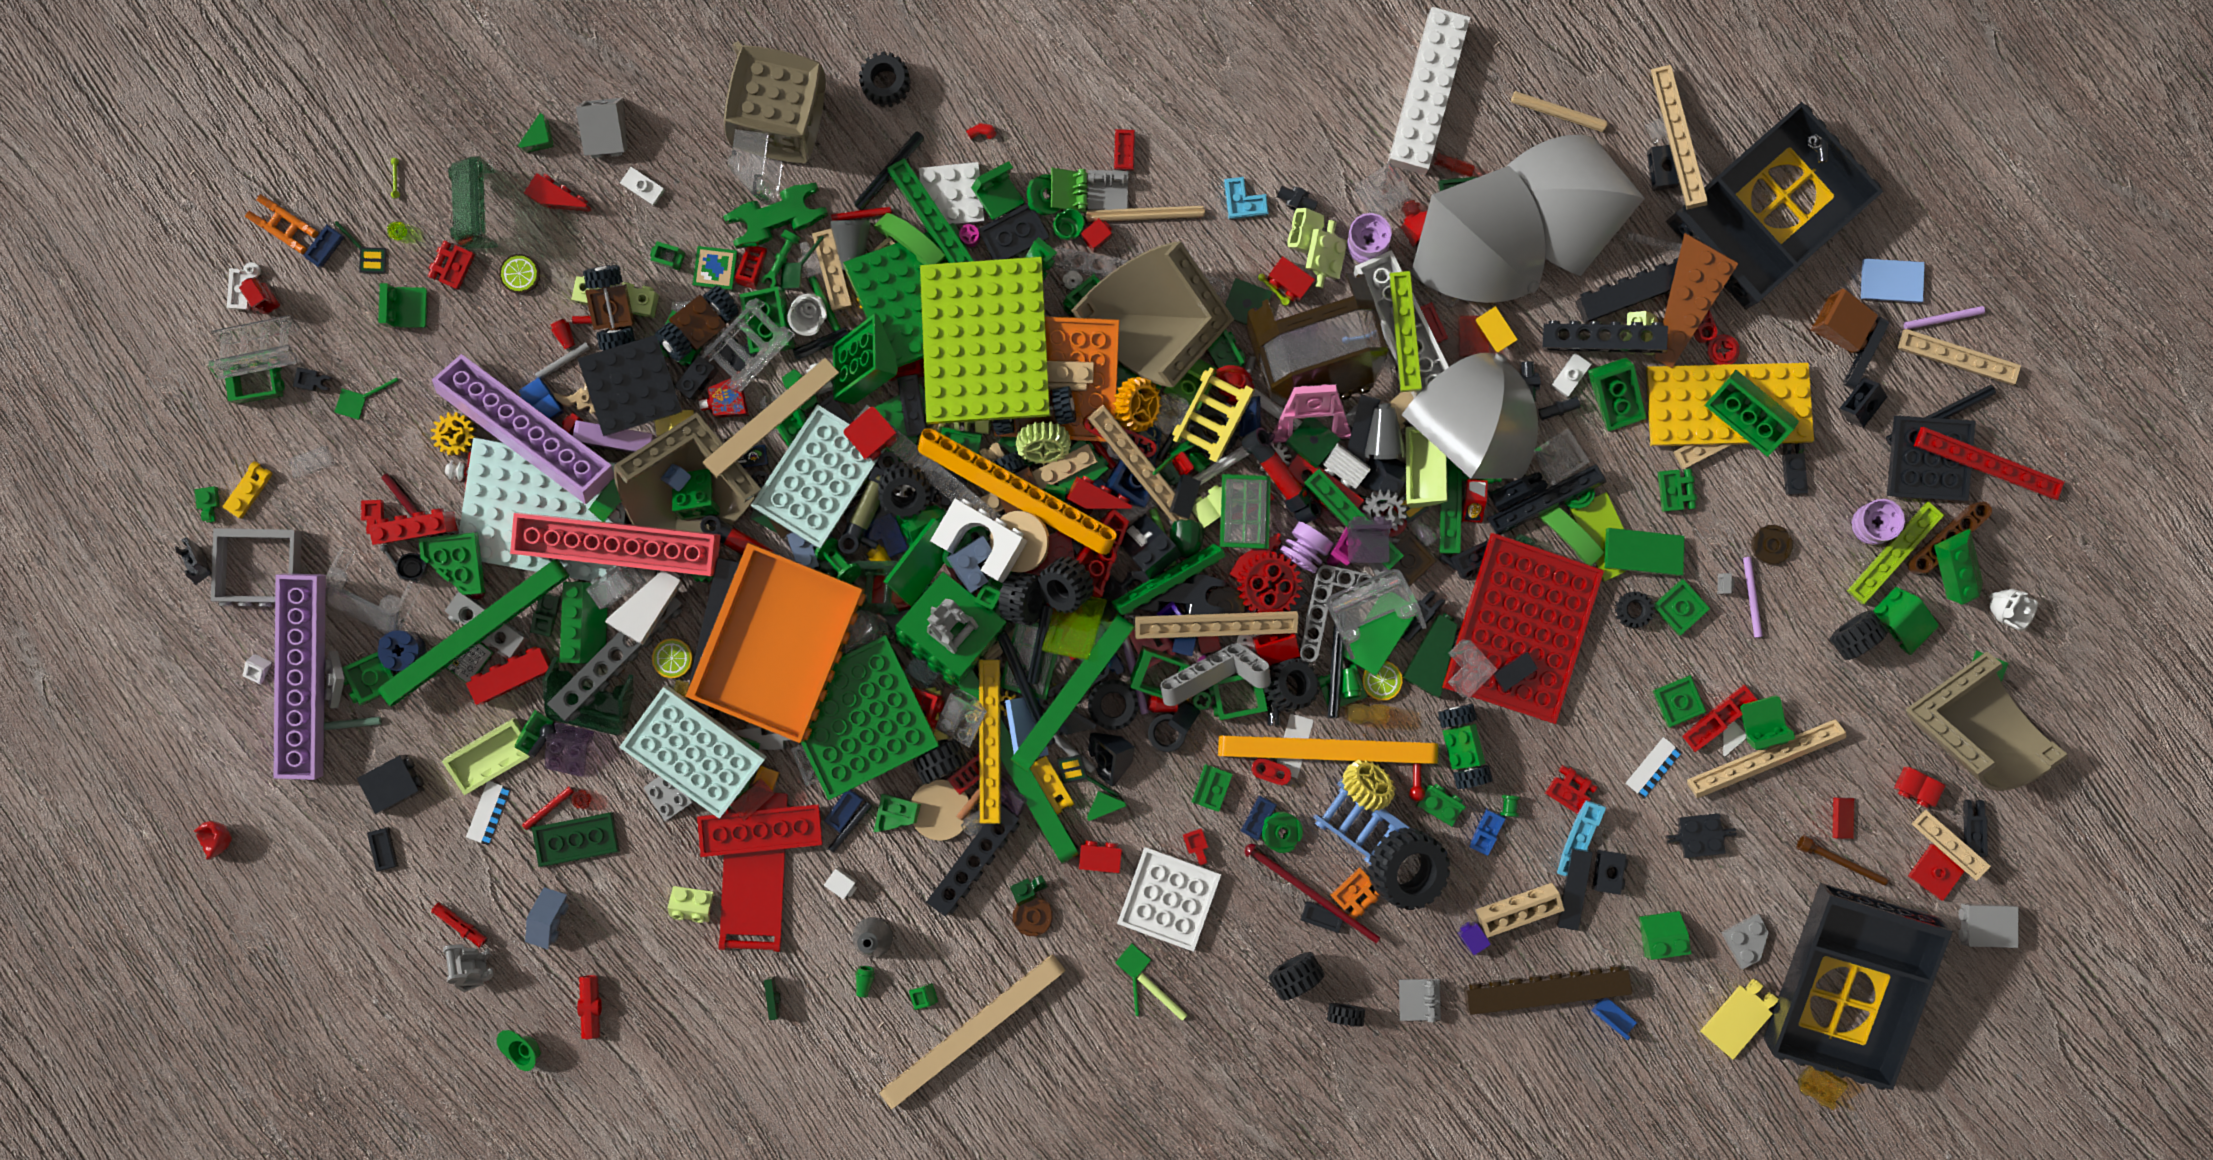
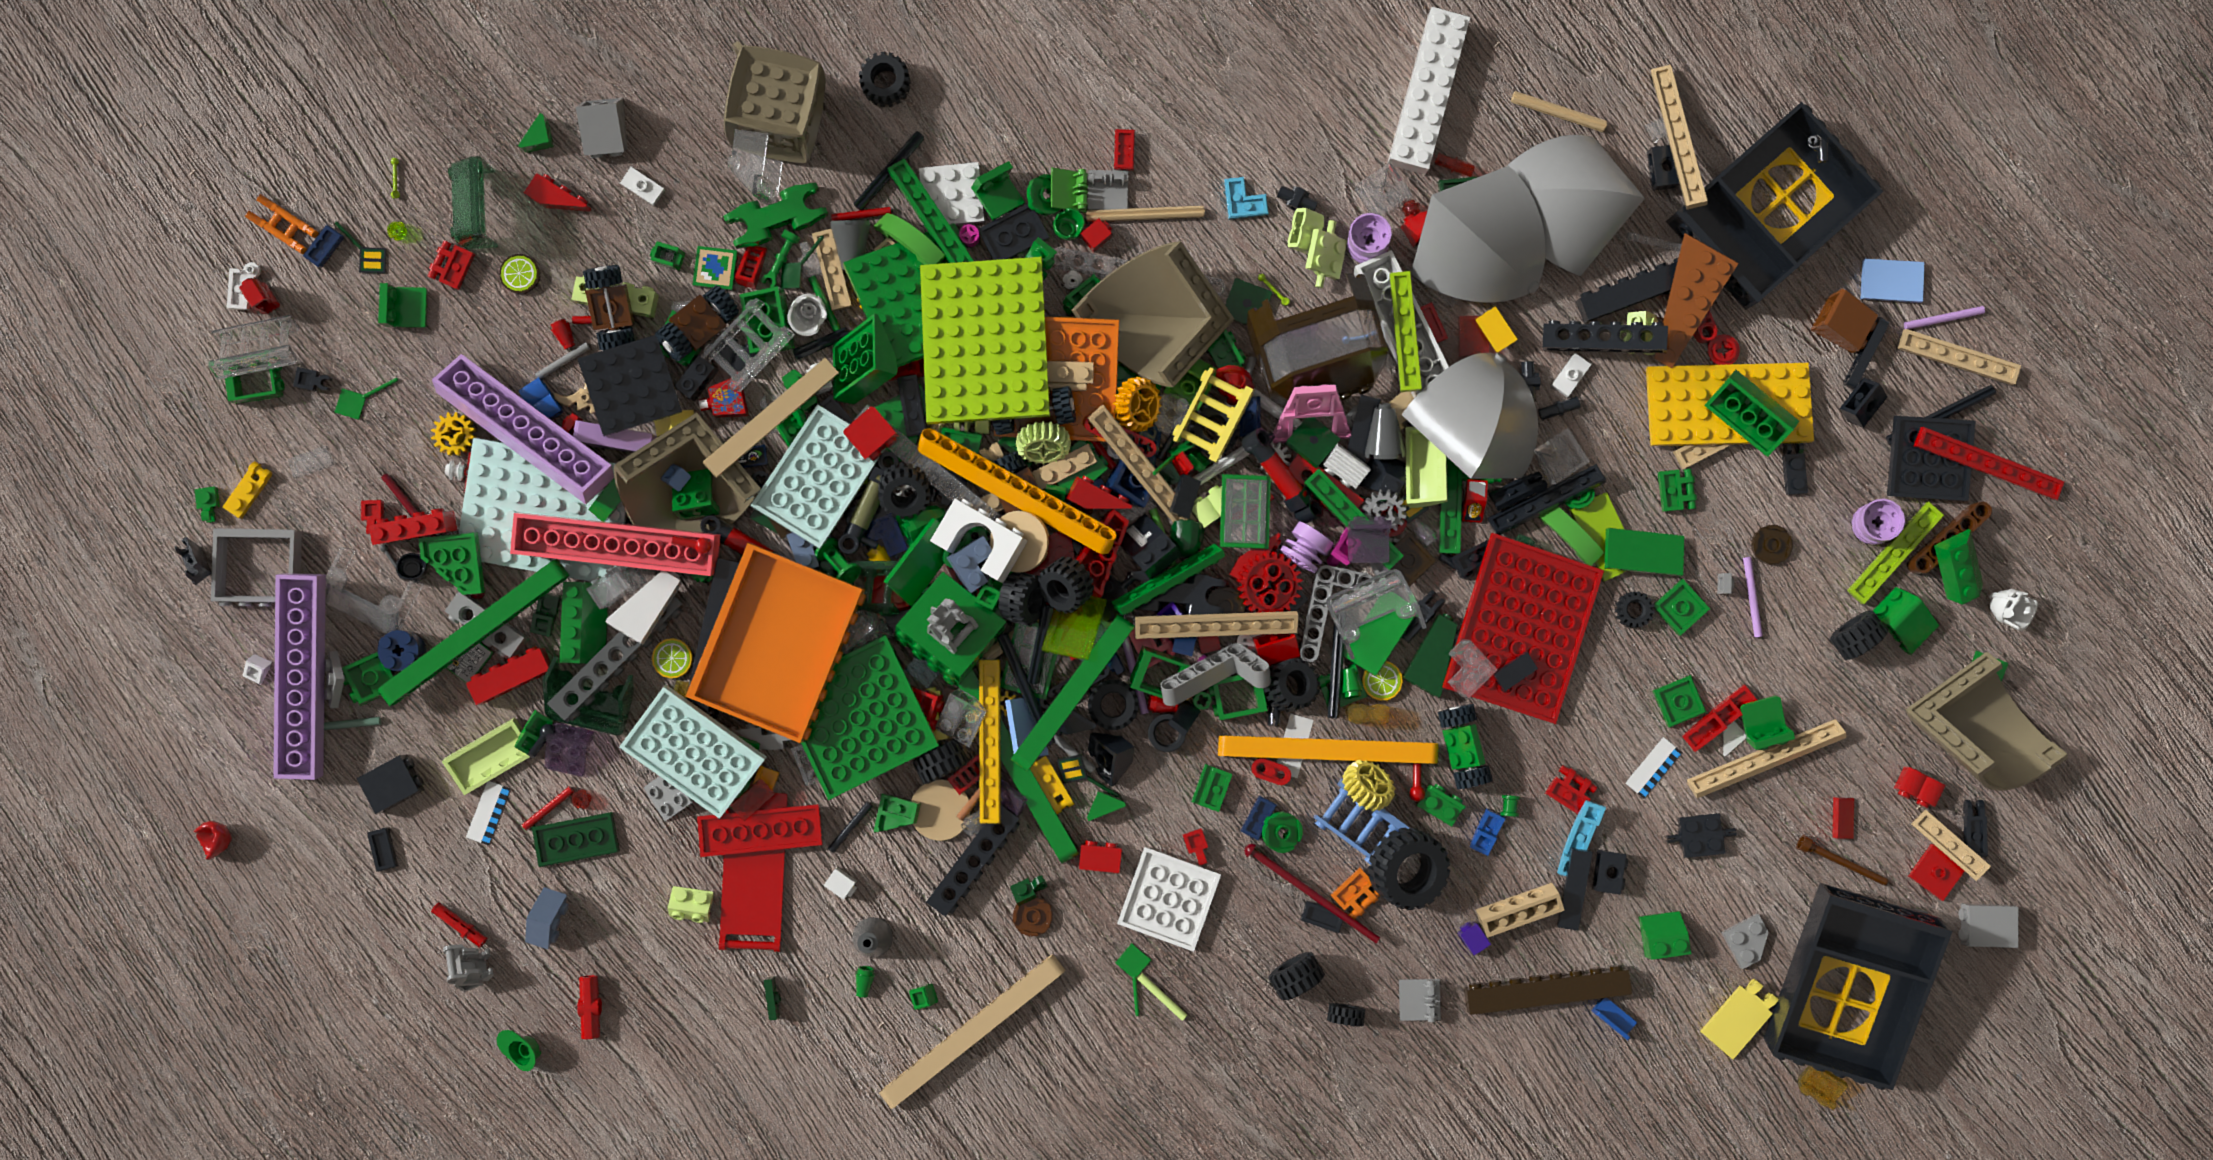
(701, 545): none -> red bar
(843, 810): dark blue tile -> none
(982, 128): red arm -> none
(1290, 279): red brick -> none
(1617, 393): green slope -> none

